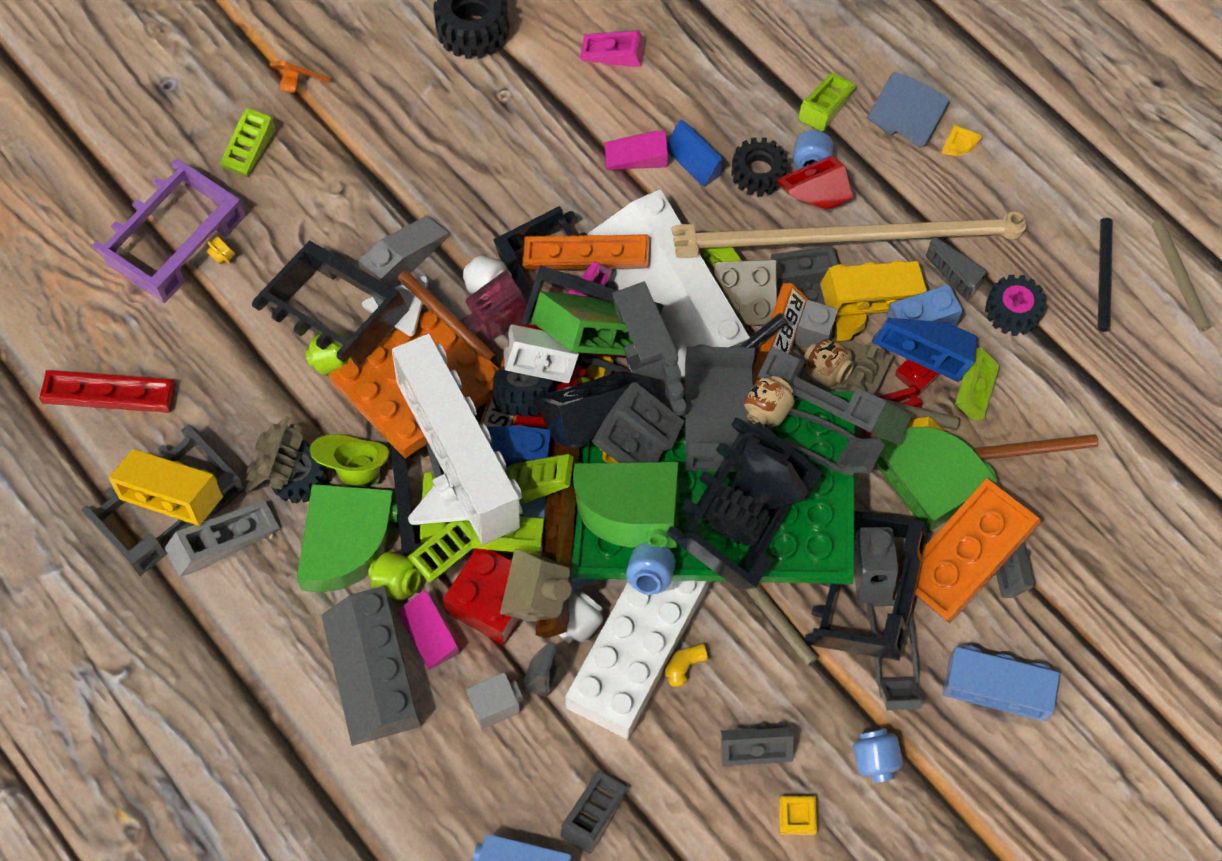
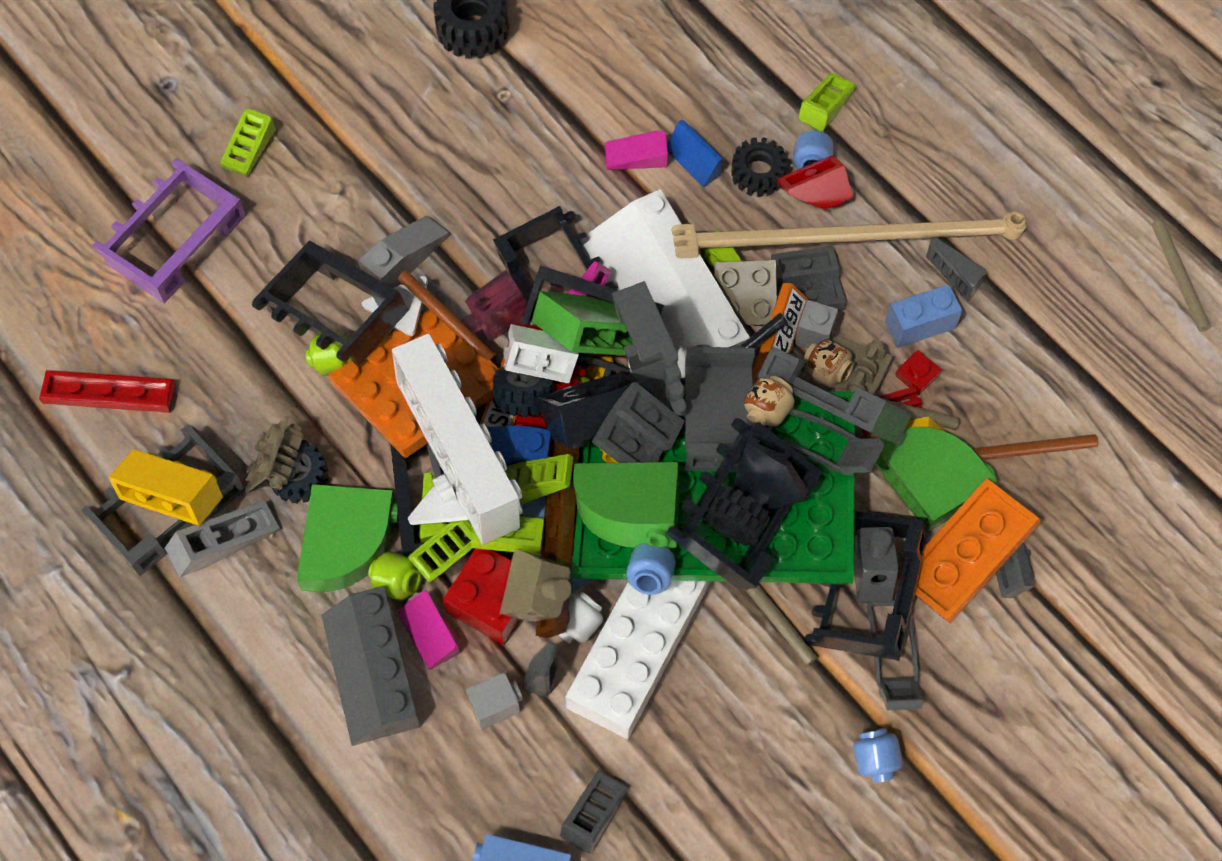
(220, 250): yellow plate -> none
(291, 72): orange piece -> none
(354, 459): lime piece -> none
(481, 271): white head -> none
(583, 250): orange tile -> none
(614, 48): dark pink slope -> none
(680, 662): yellow arm -> none
(757, 745): dark grey plate -> none
(797, 815): yellow tile -> none
(848, 325): yellow tile -> none
(871, 286): yellow brick -> none
(908, 108): sand blue slope -> none
(929, 344): blue slope -> none
(961, 141): yellow tile -> none
(977, 386): lime plate -> none
(1001, 683): medium blue brick -> none
(1011, 315): black wheel -> none
(1105, 275): black piece -> none

